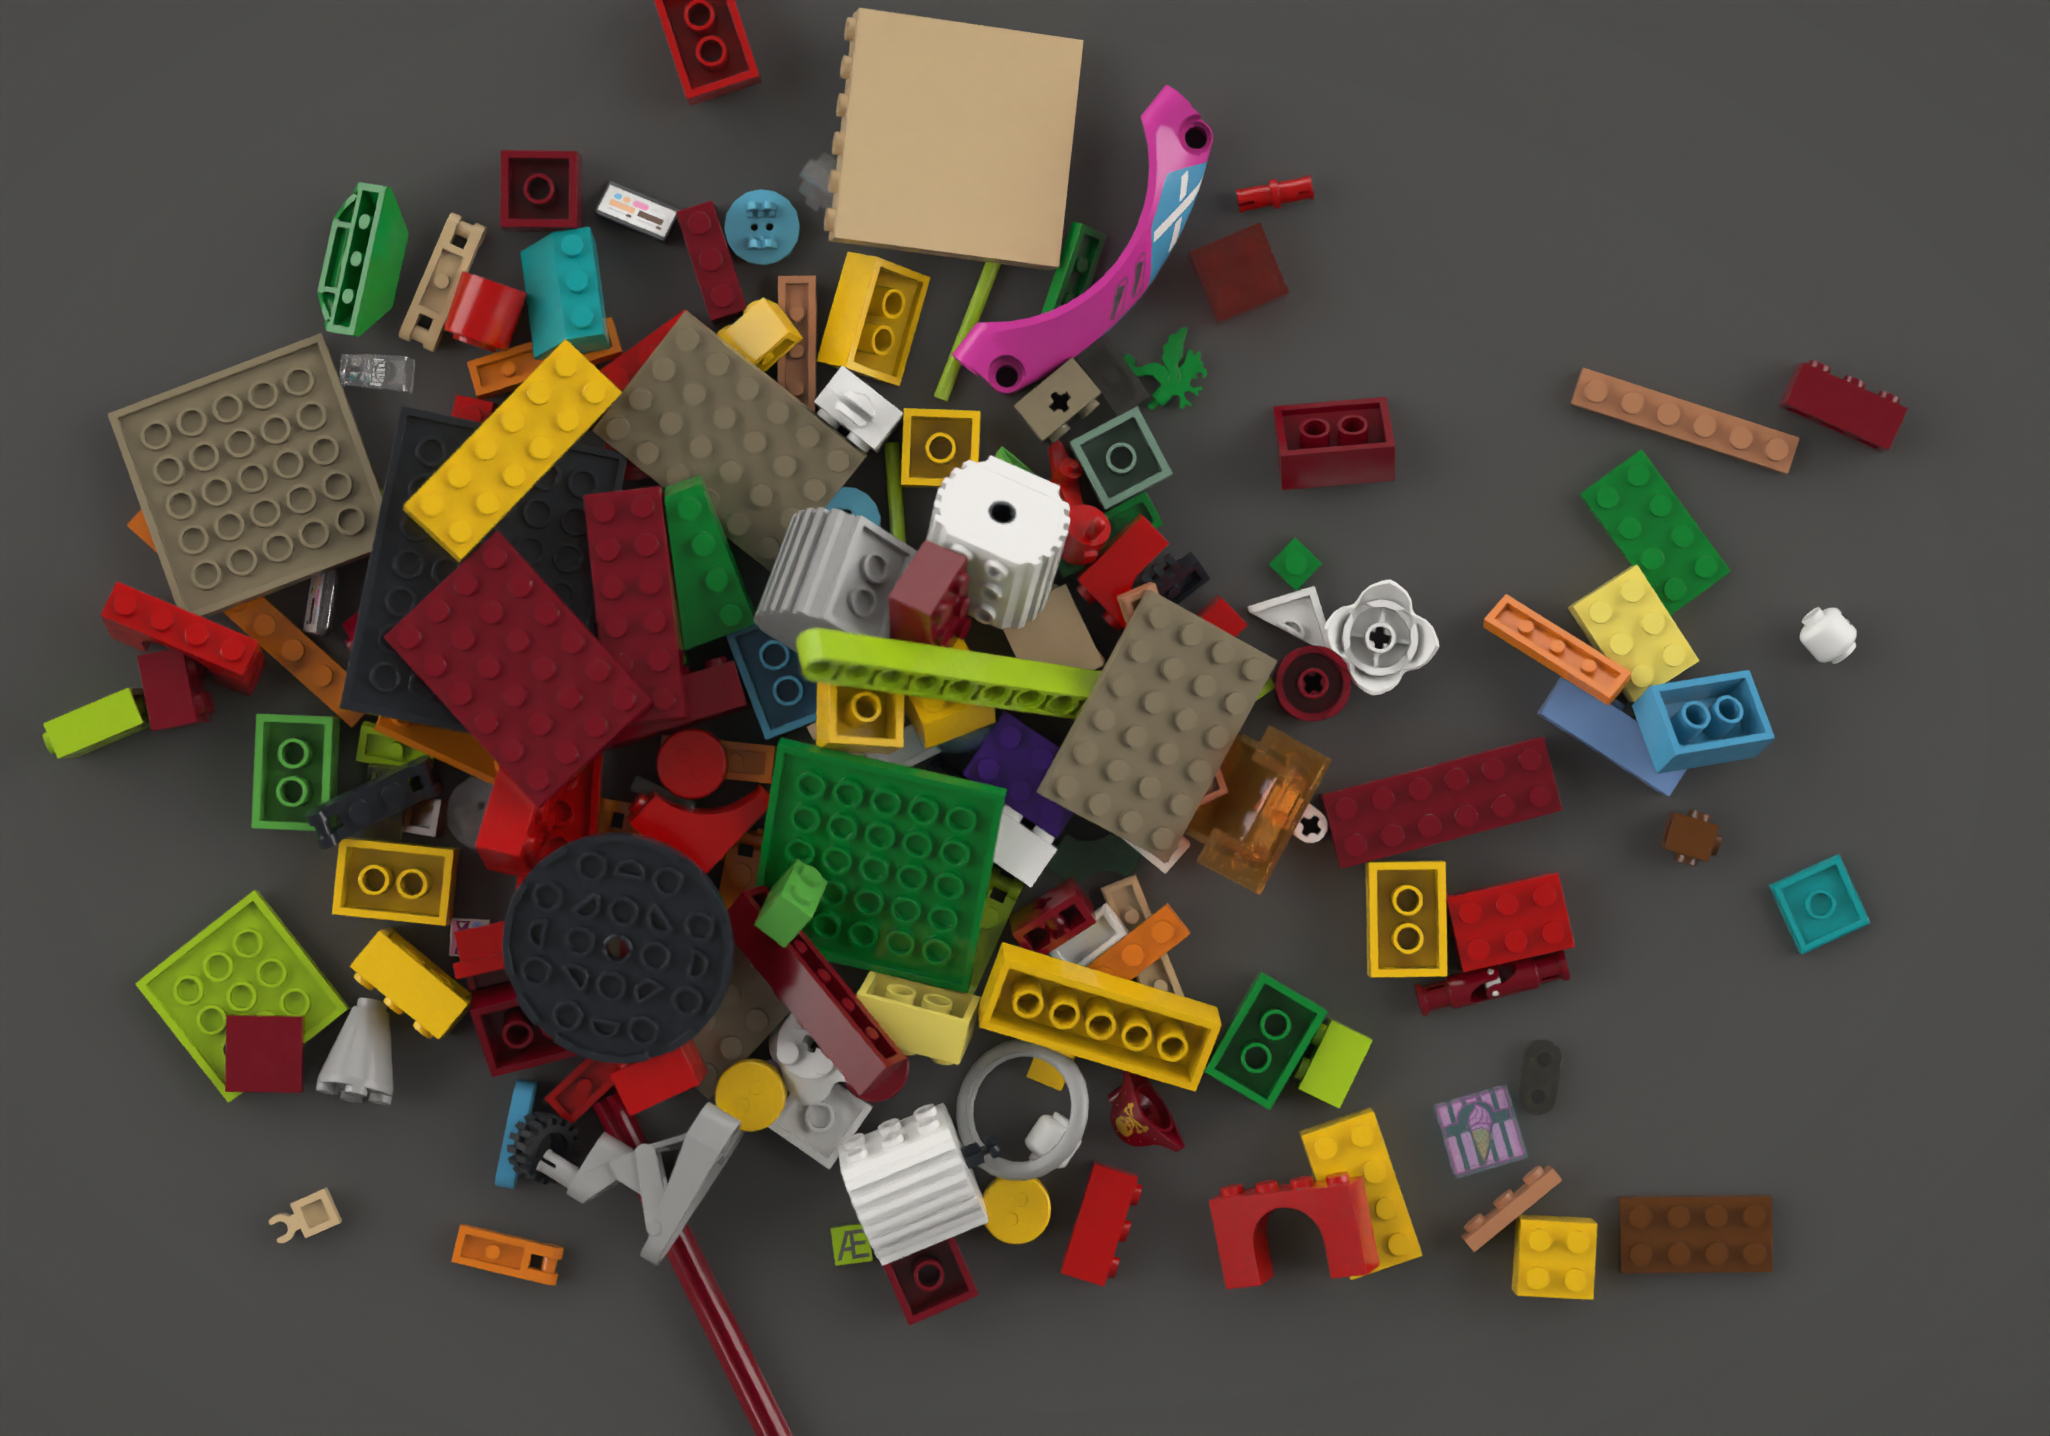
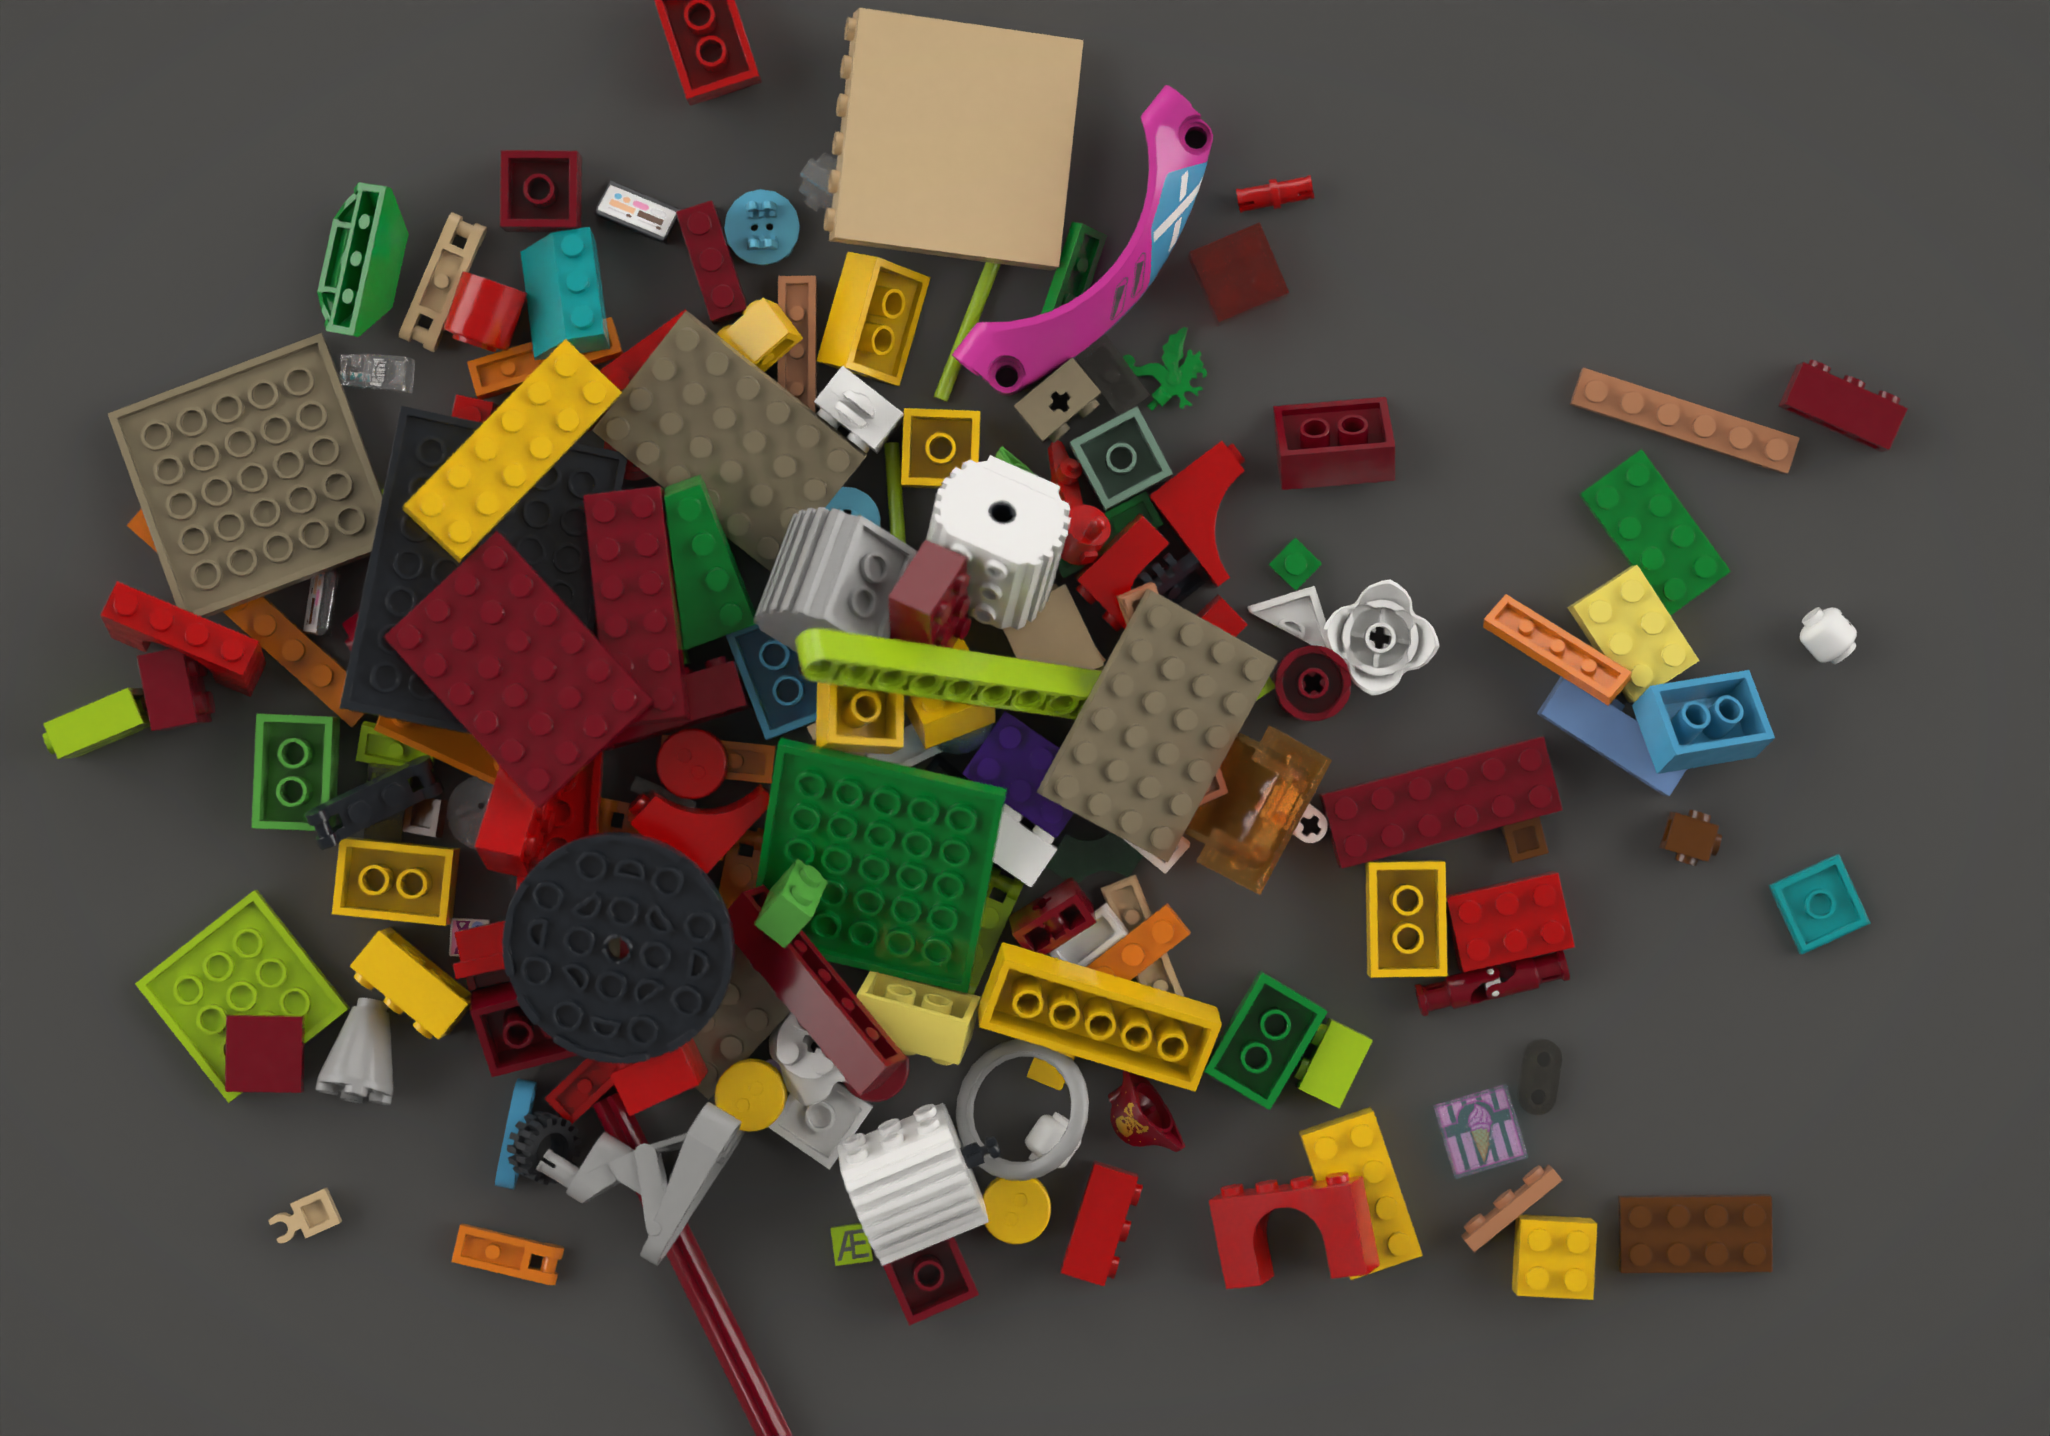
(1192, 502): none -> red arch
(1525, 839): none -> reddish brown plate

